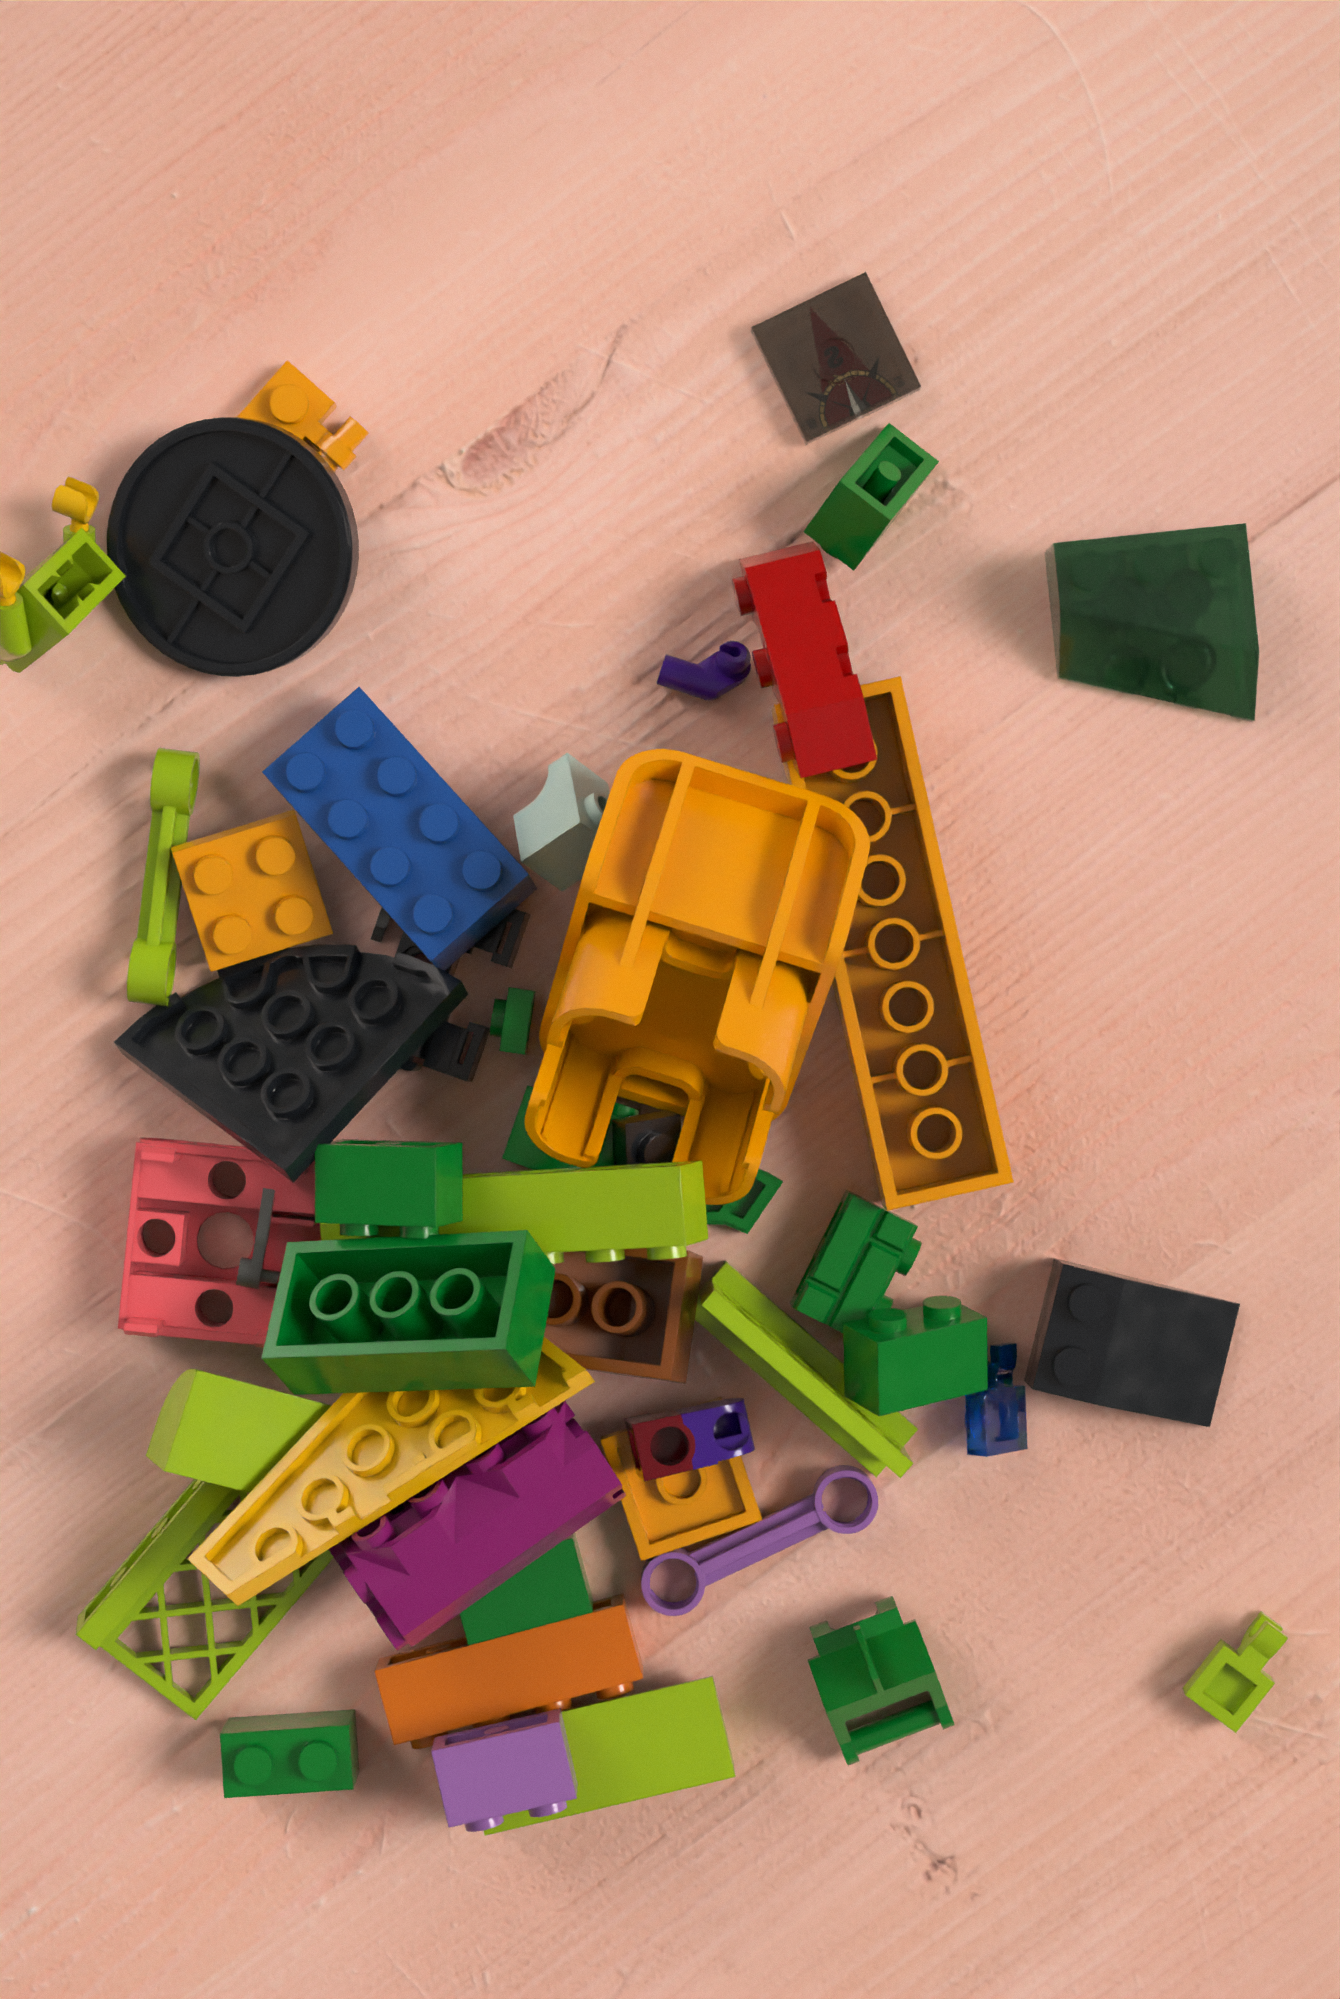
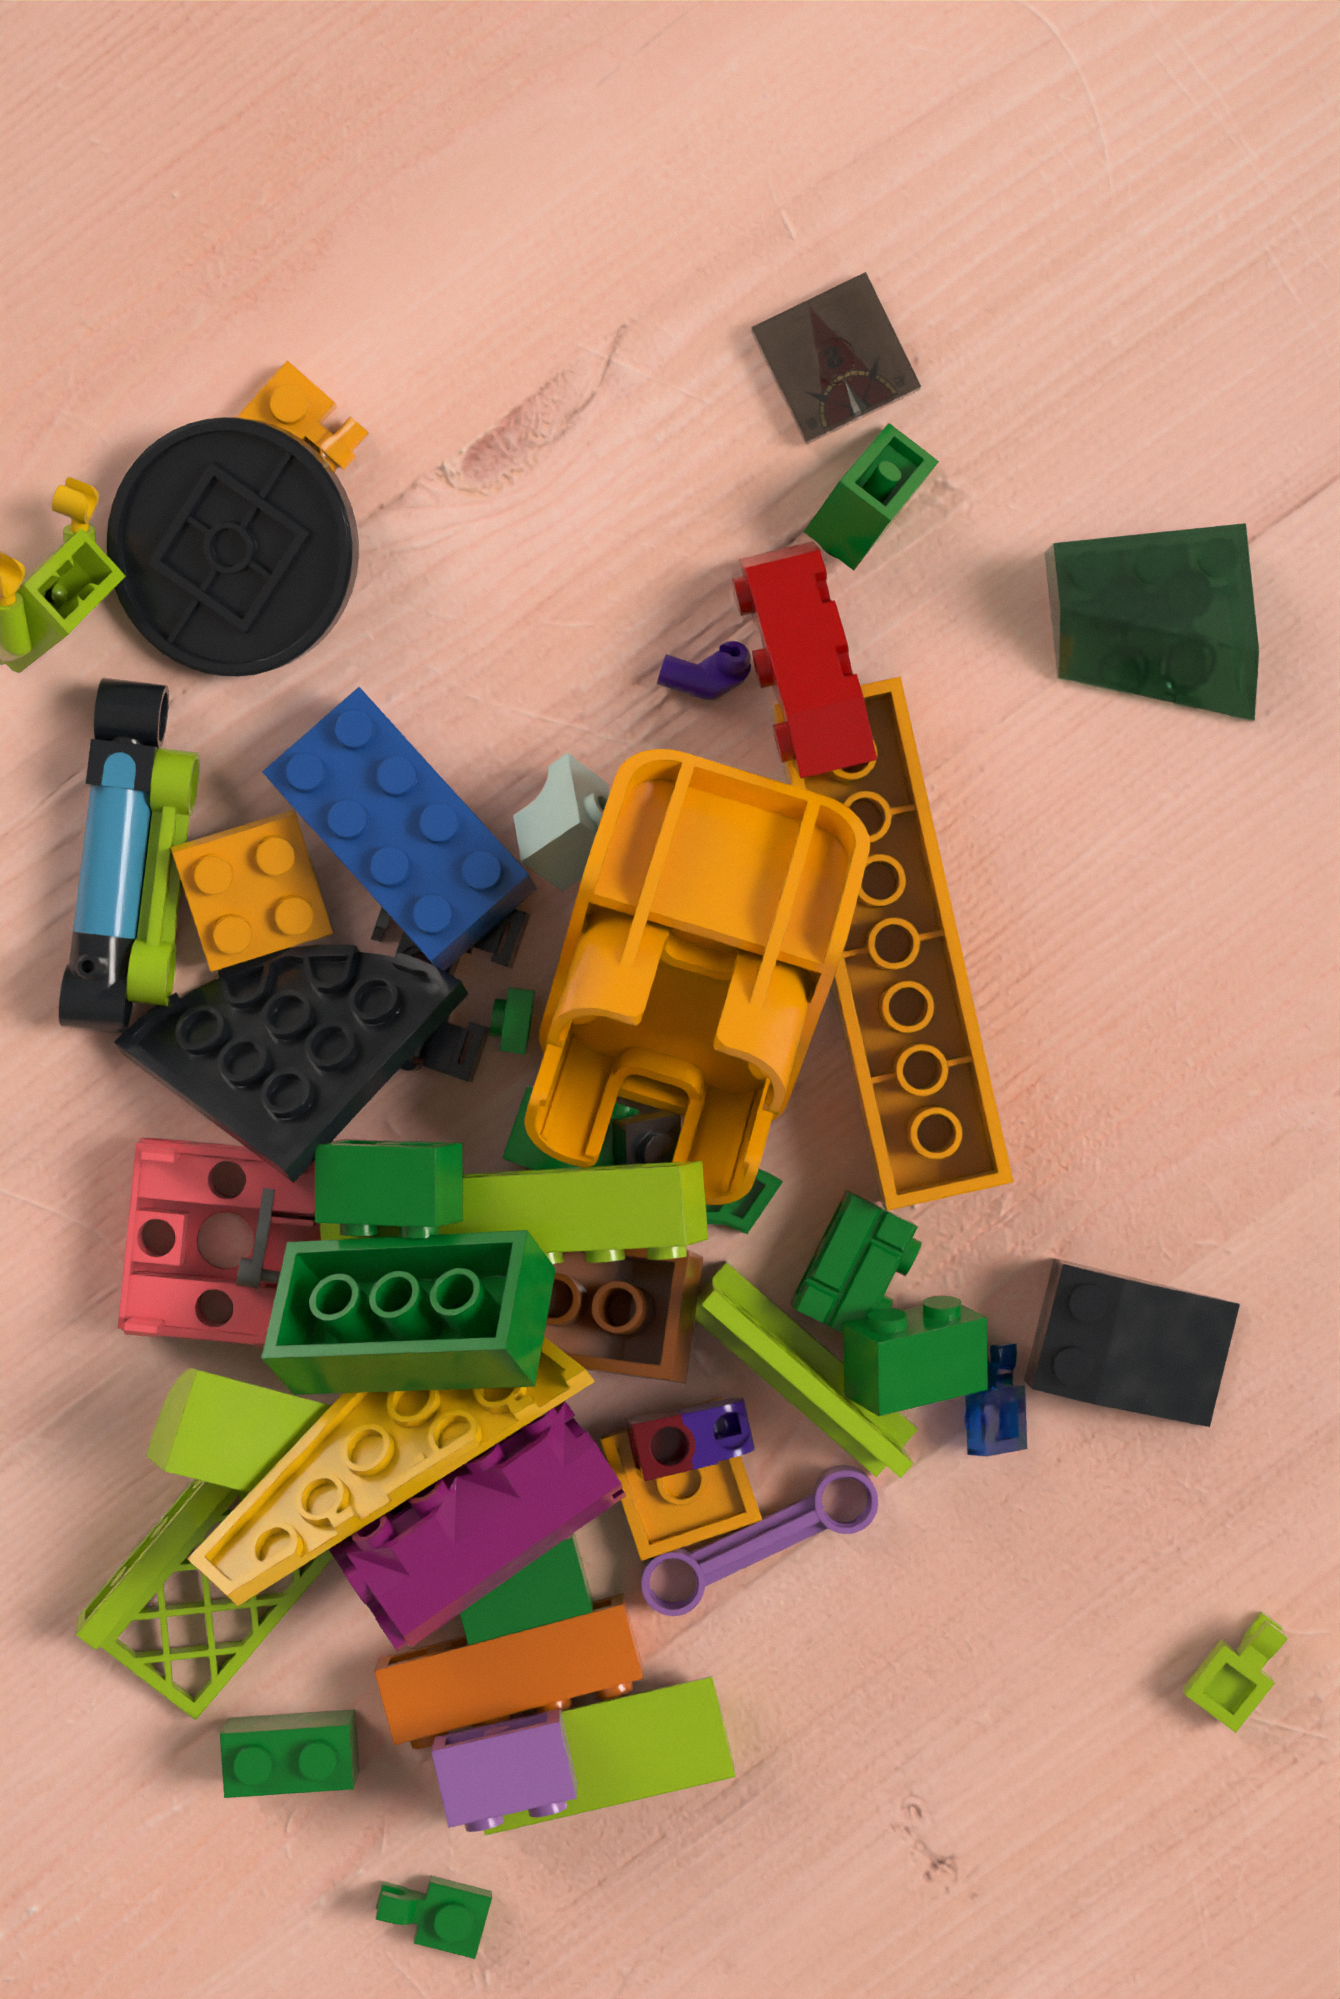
(127, 734): none -> piece
(446, 1917): none -> green plate
(872, 1668): green piece -> none

